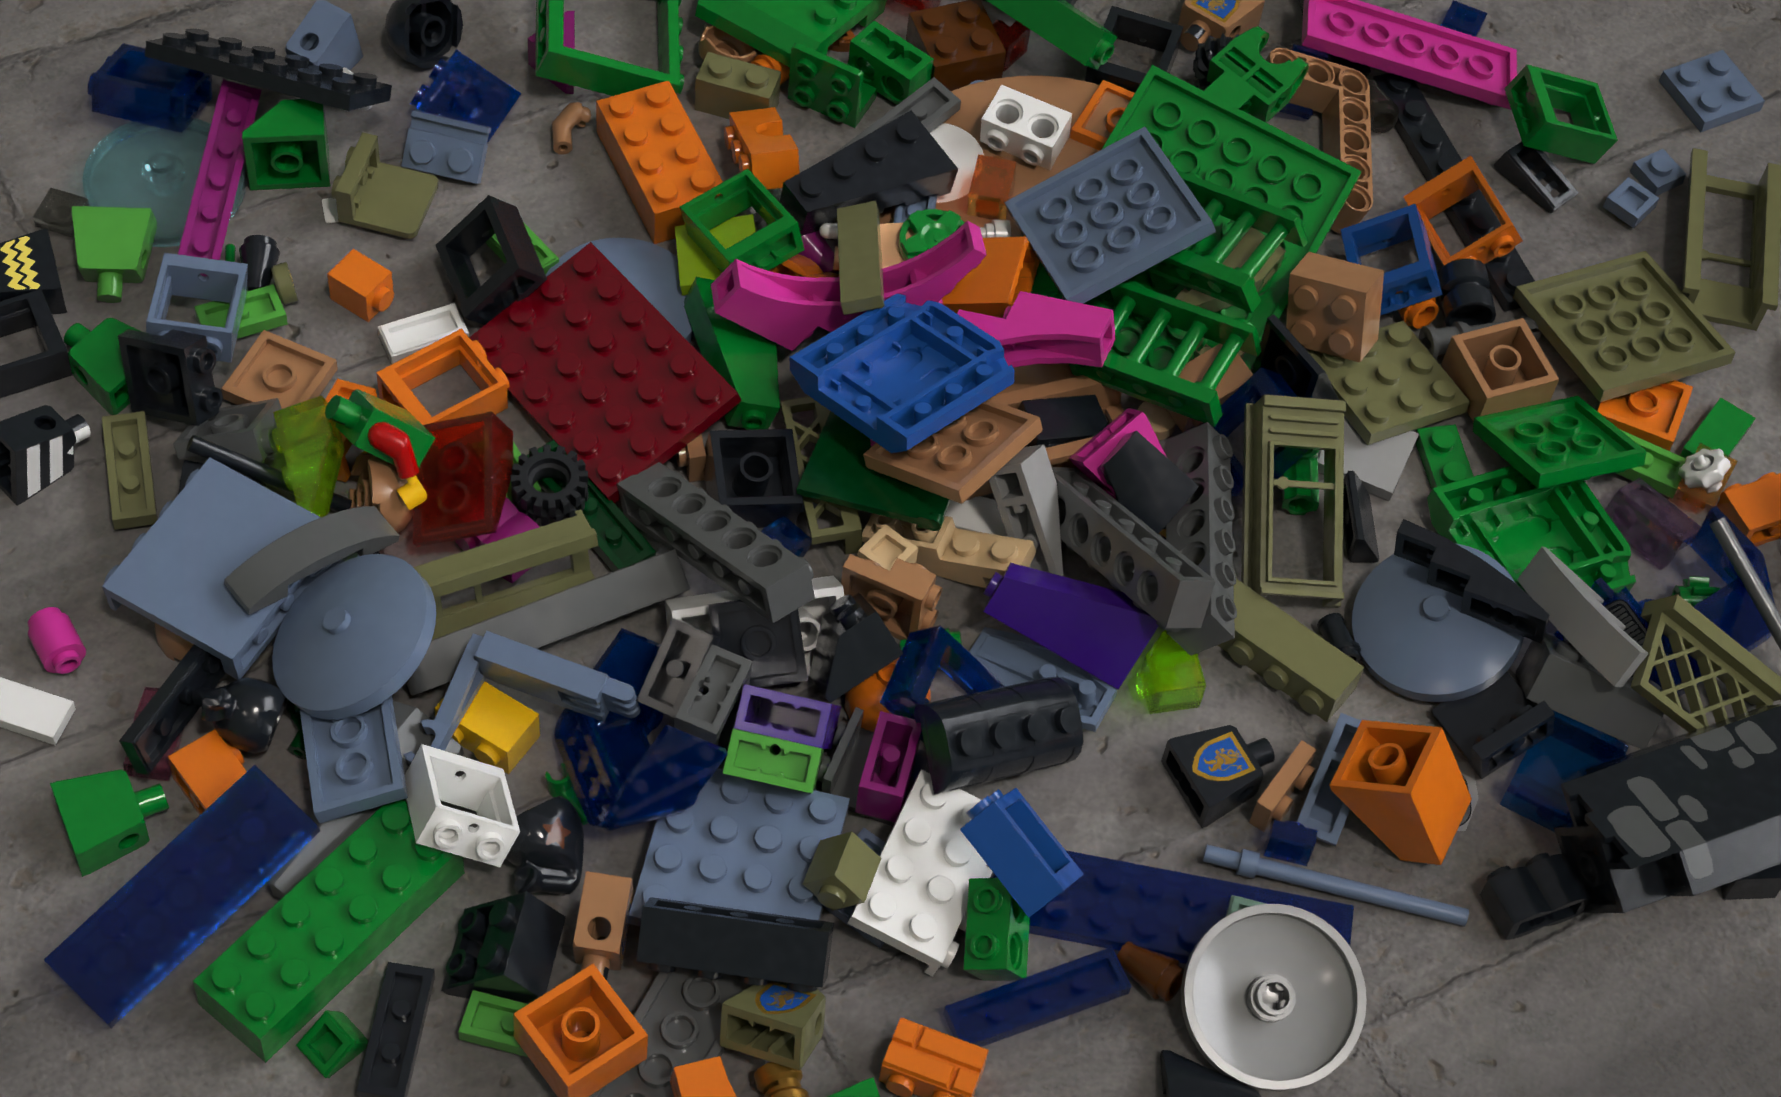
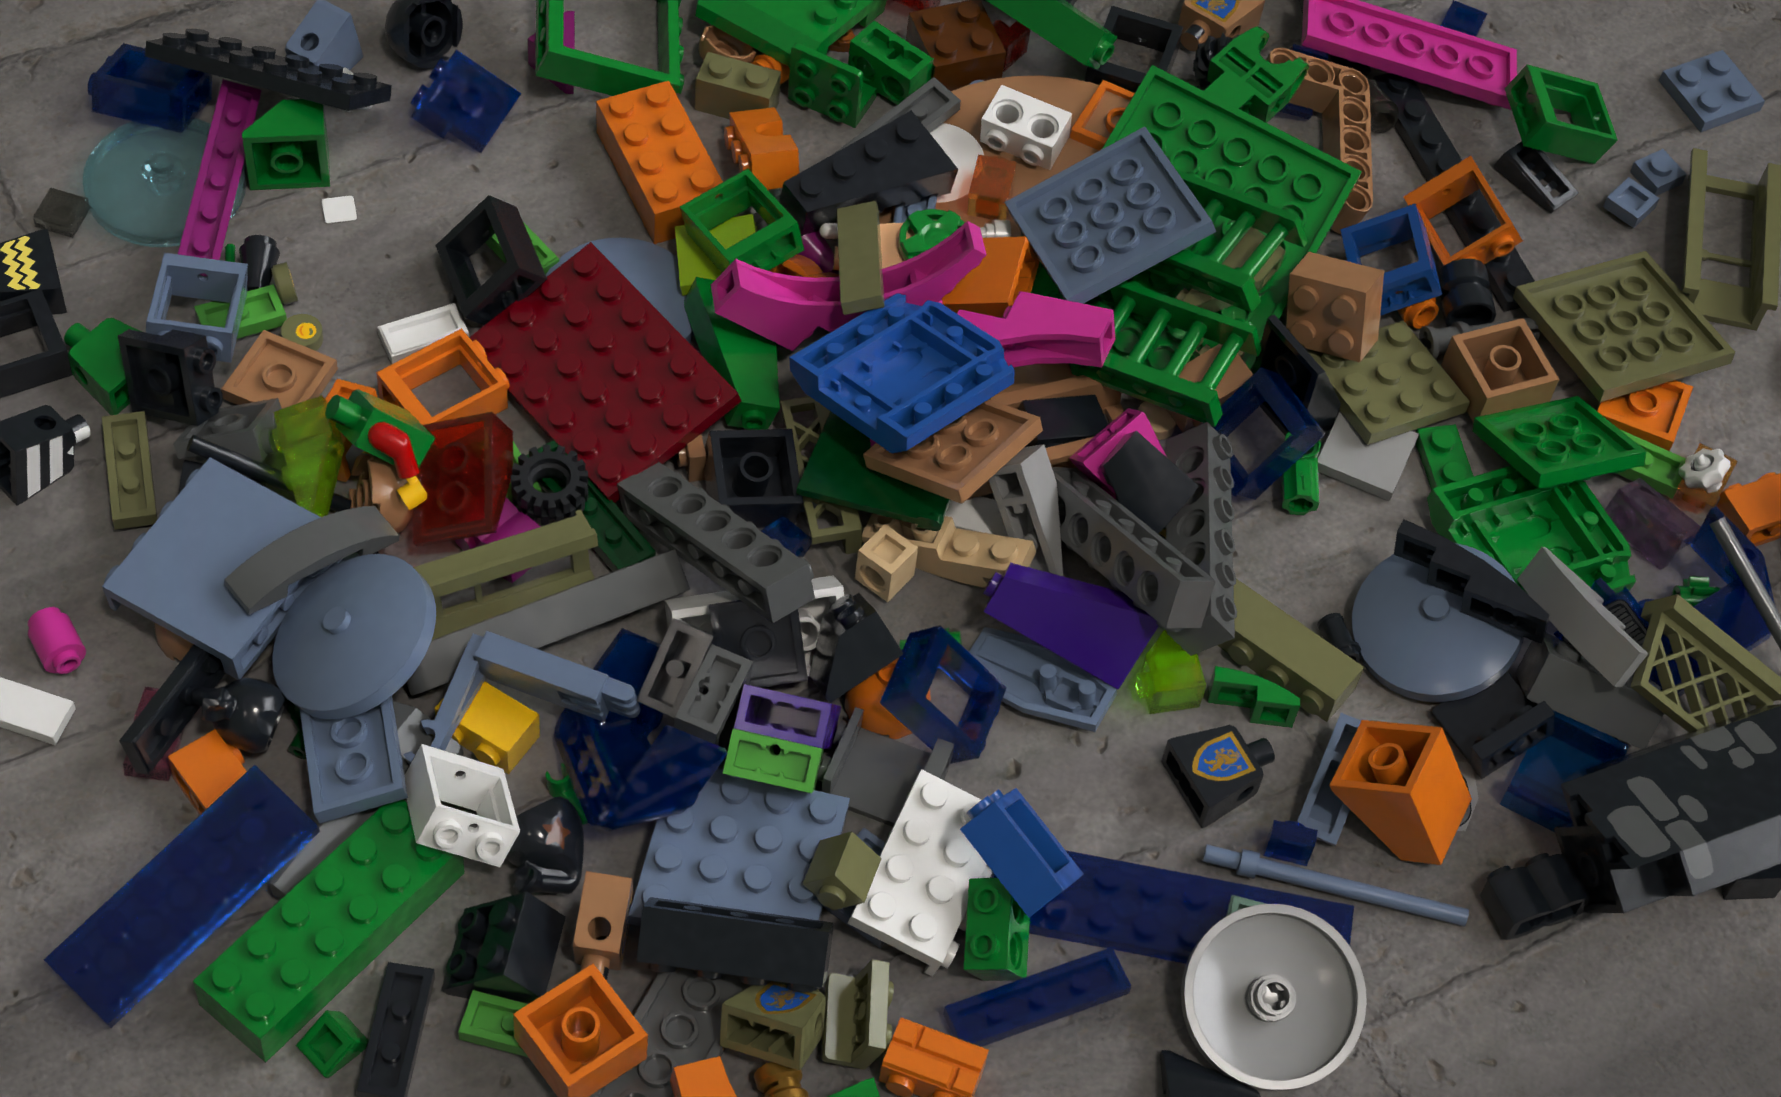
(105, 816): green torso -> none
(113, 246): bright green torso -> none
(303, 330): none -> olive tile
(361, 285): orange brick -> none
(381, 194): olive bracket -> none
(446, 147): sand blue plate -> none
(571, 115): medium nougat arm -> none
(857, 1016): none -> olive bracket
(888, 766): magenta brick -> none
(901, 596): medium nougat plate -> none
(1000, 732): black container -> none
(1151, 970): reddish brown cone -> none
(1267, 700): none -> green slope
(1276, 798): medium nougat plate -> none
(1302, 425): olive piece -> none
(1358, 521): black slope -> none
(1720, 429): green tile -> none

